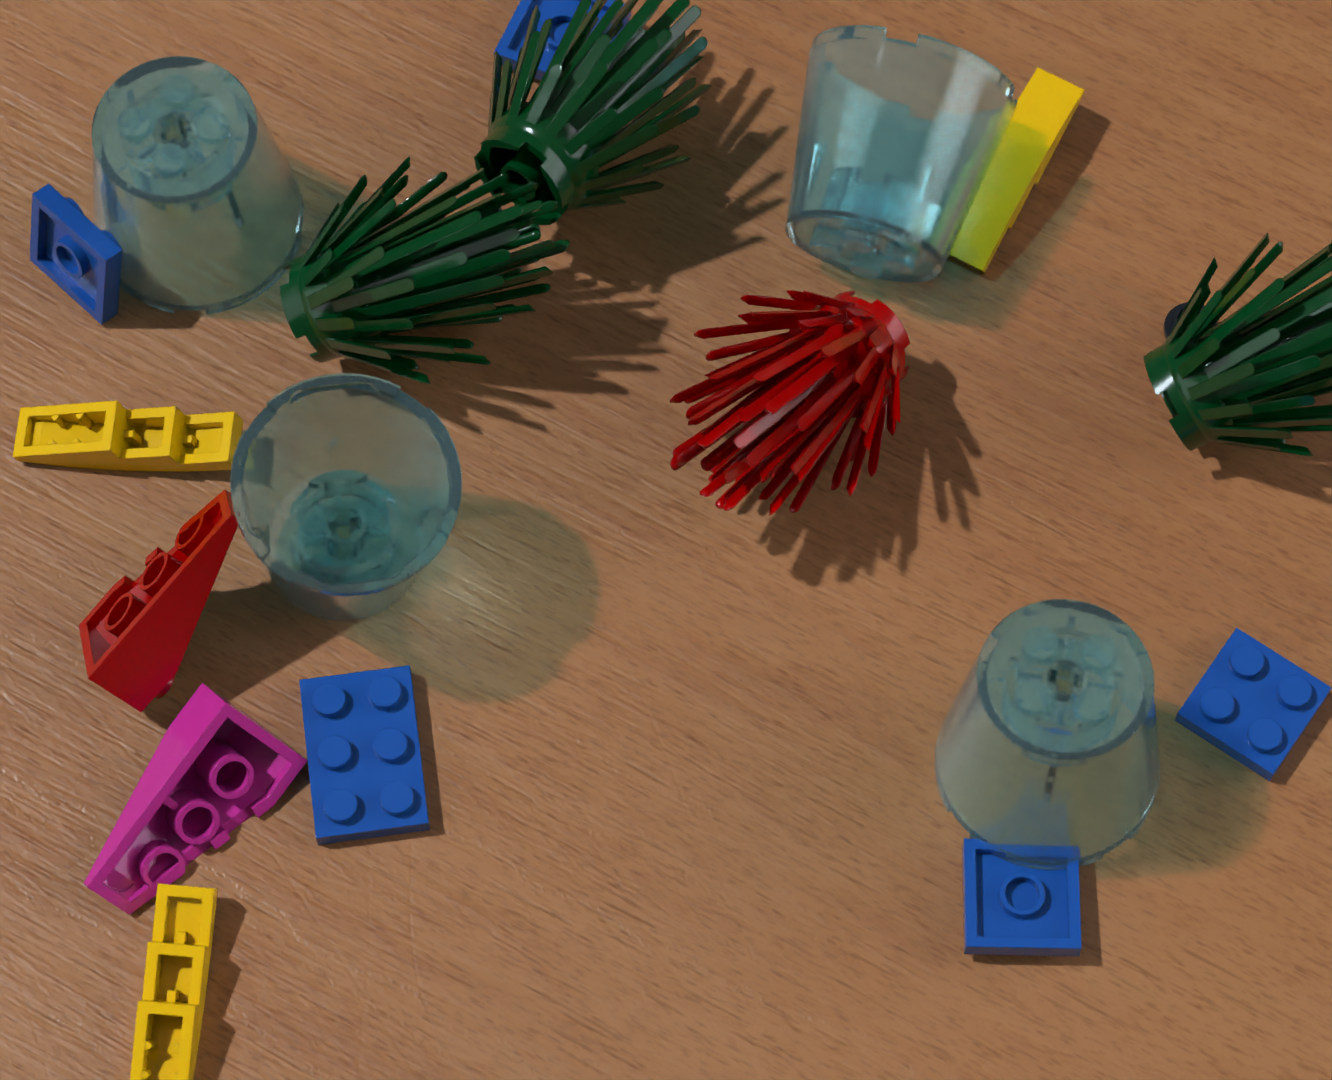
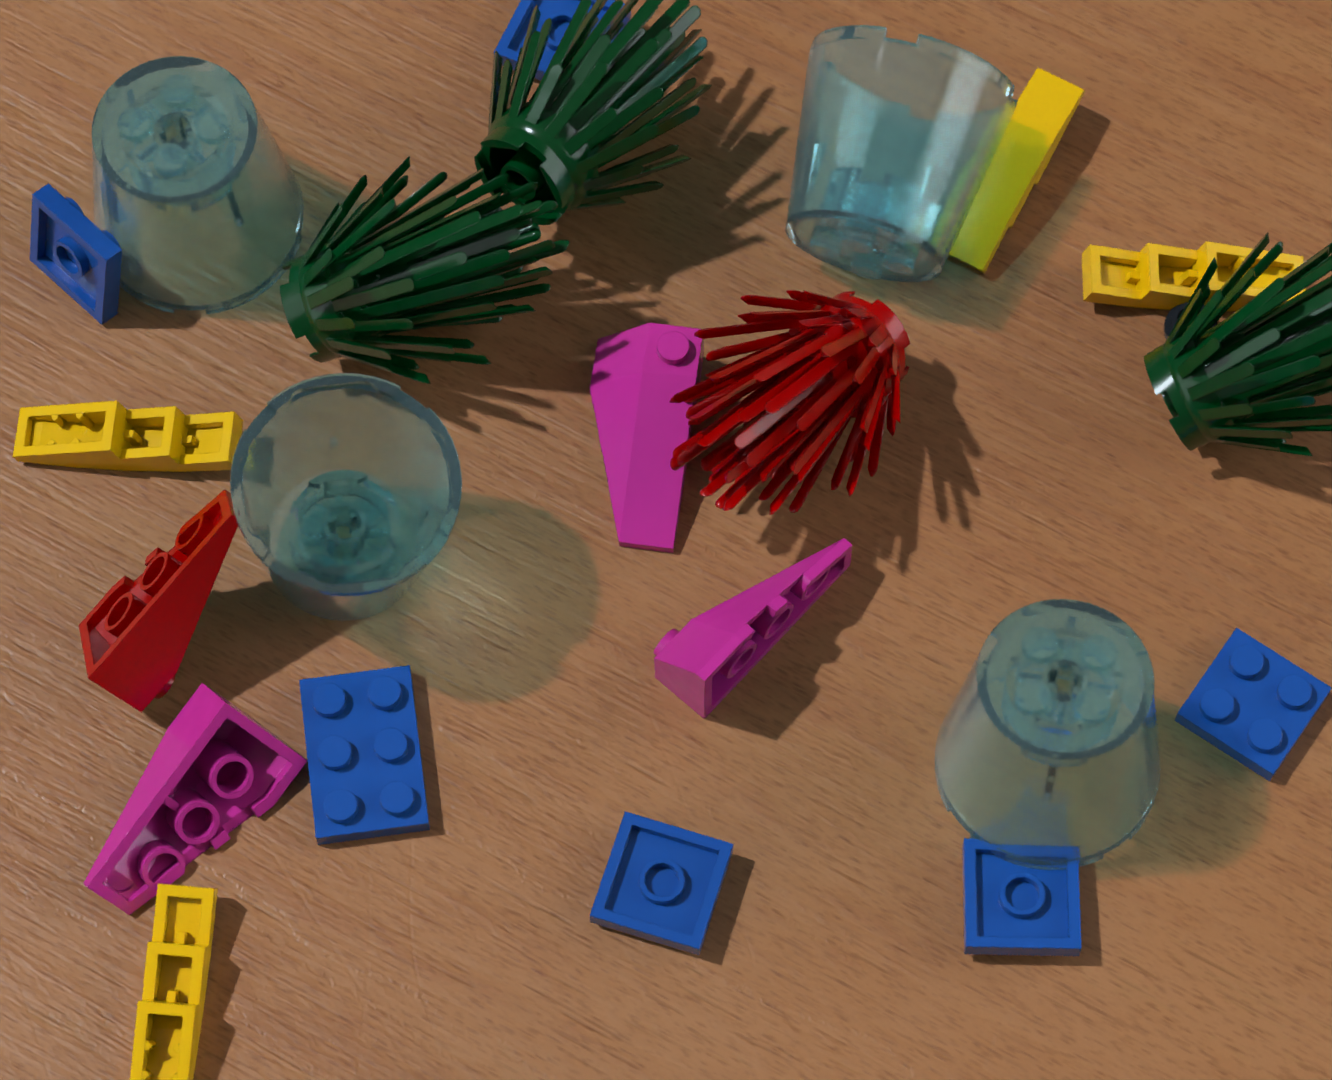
(640, 428): none -> dark pink wedge
(661, 883): none -> blue plate
(731, 638): none -> dark pink wedge
(1169, 275): none -> yellow slope

